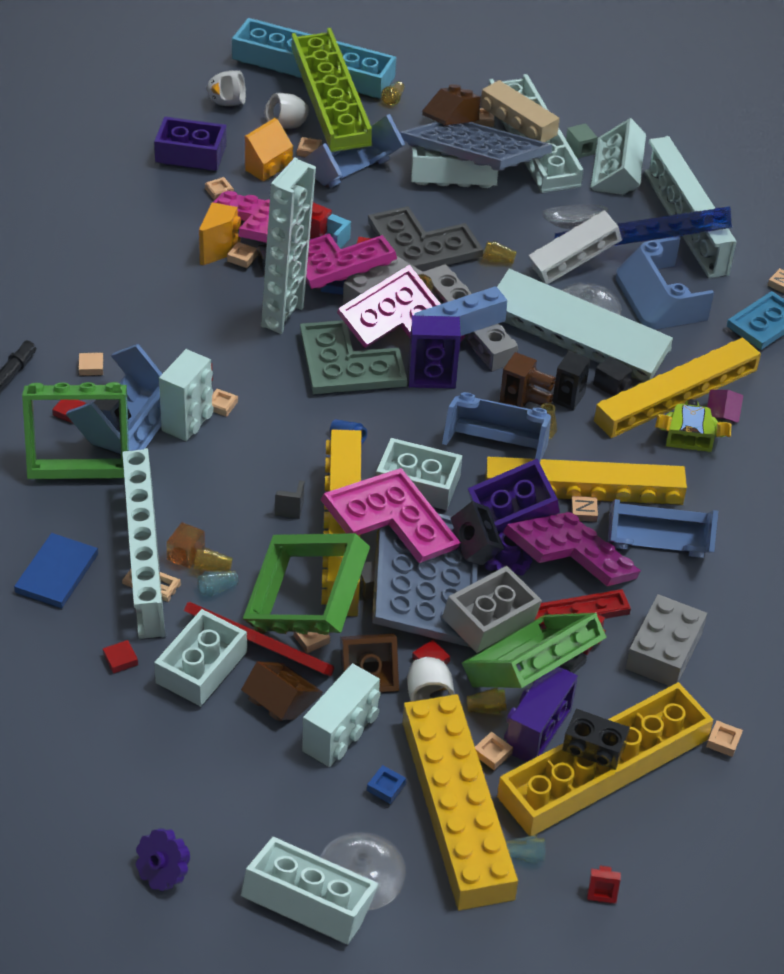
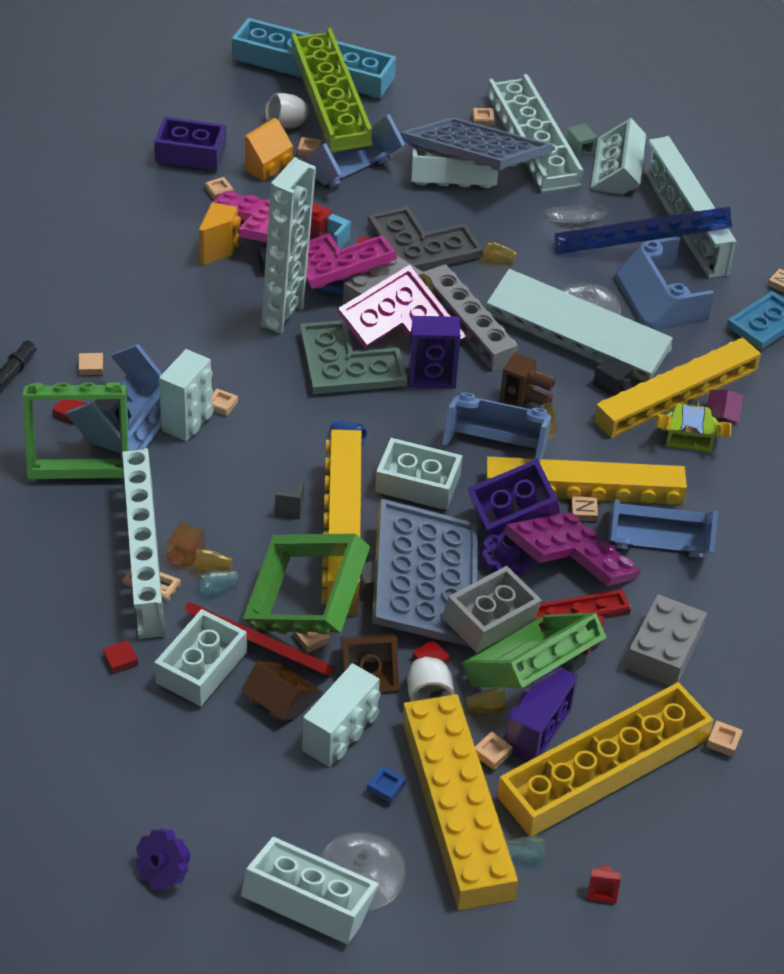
(56, 570): blue tile -> none
(227, 88): white piece -> none
(242, 254): light nougat plate -> none
(392, 94): clear yellow cone -> none
(394, 502): dark pink plate -> none
(453, 106): reddish brown slope -> none
(475, 310): medium blue brick -> none
(476, 533): black brick -> none
(519, 112): tan brick -> none
(571, 380): black brick -> none
(575, 247): white brick -> none
(595, 739): black brick -> none

